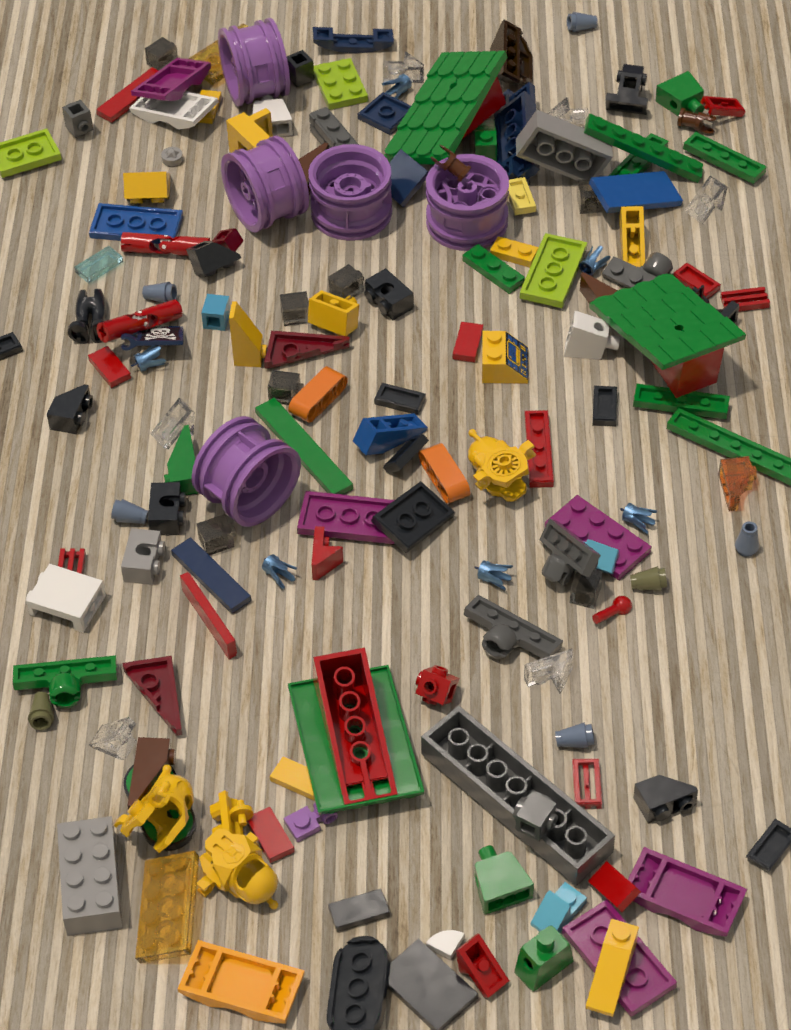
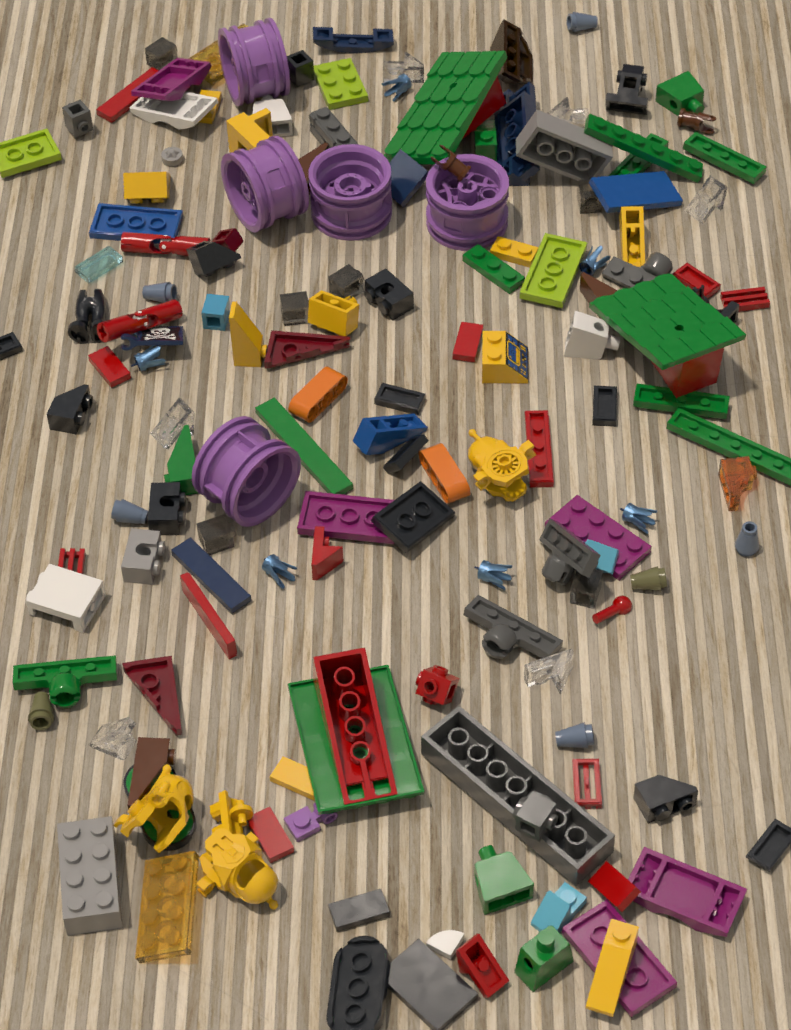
(241, 983): light orange slope -> none
(284, 386): clear smoke brick -> none
(384, 113): dark blue tile -> none
(521, 197): light yellow plate -> none
(723, 106): red tile -> none

